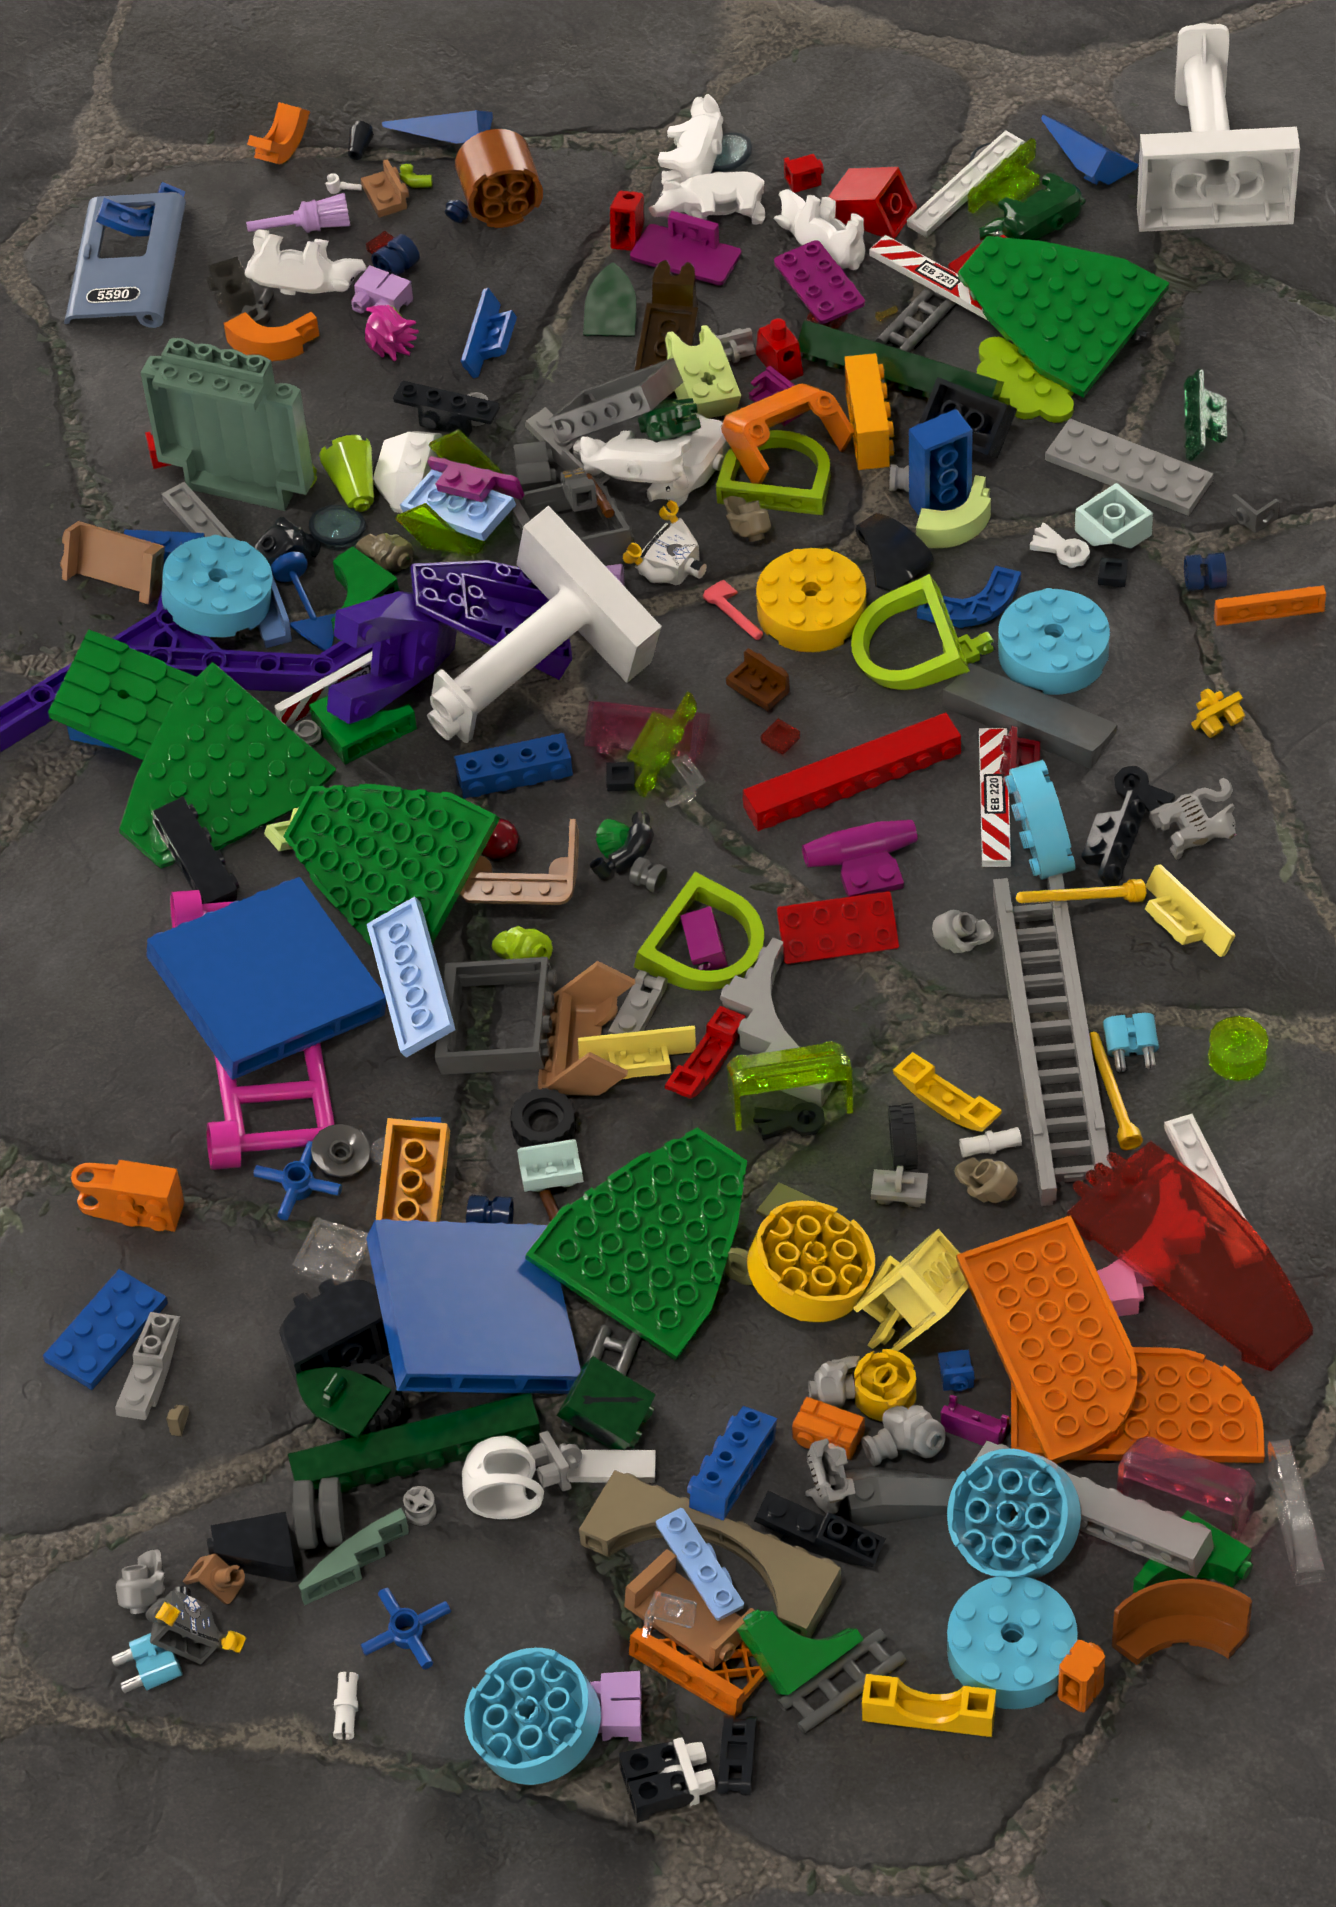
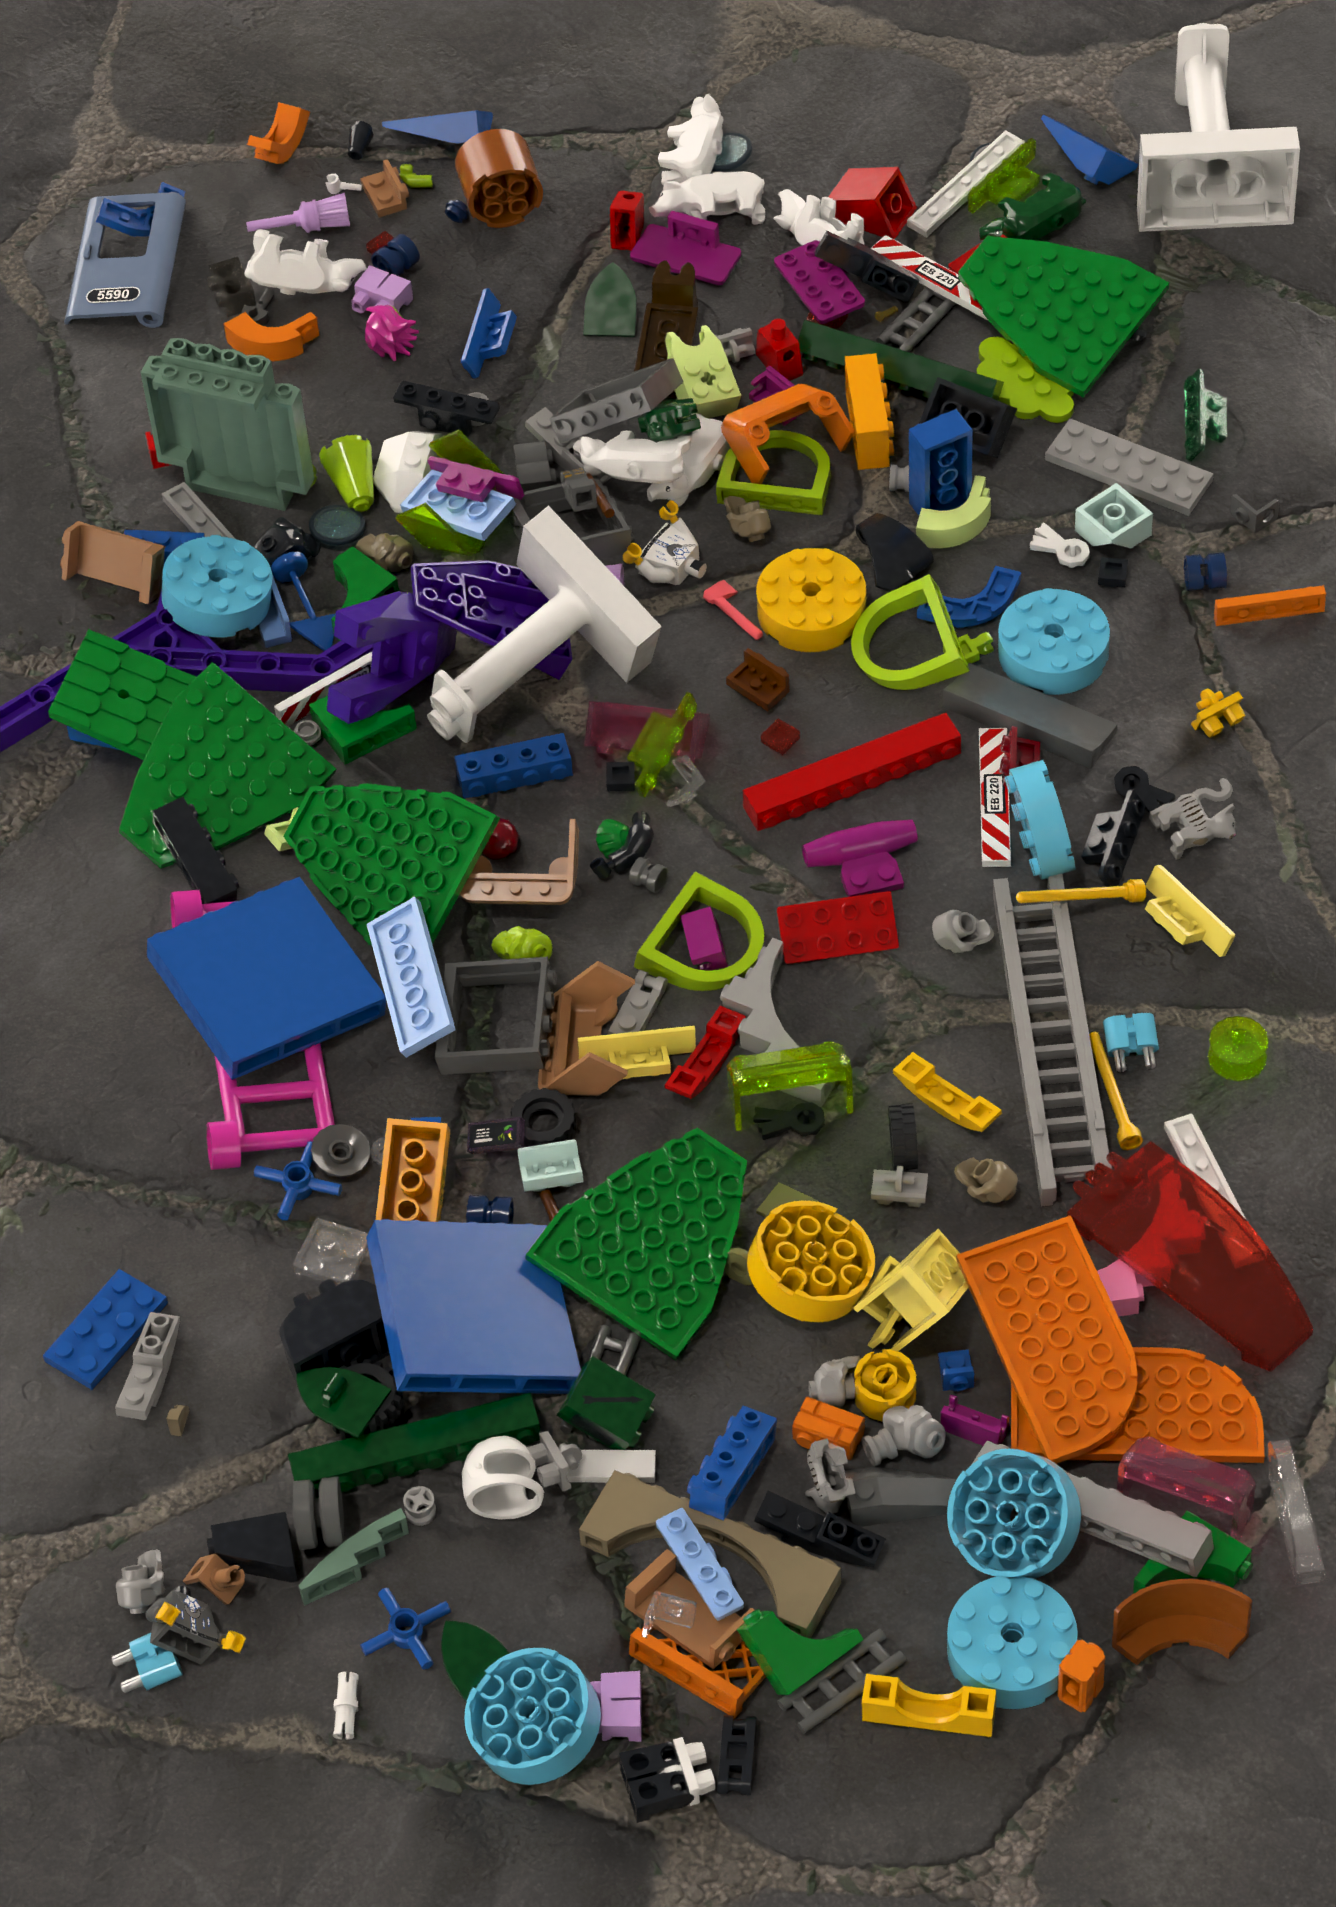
(132, 1194): orange brick -> none
(467, 1654): none -> dark green shield
(495, 1135): none -> tile
(803, 172): red brick -> none
(868, 265): none -> black slope
(990, 1142): white pin -> none

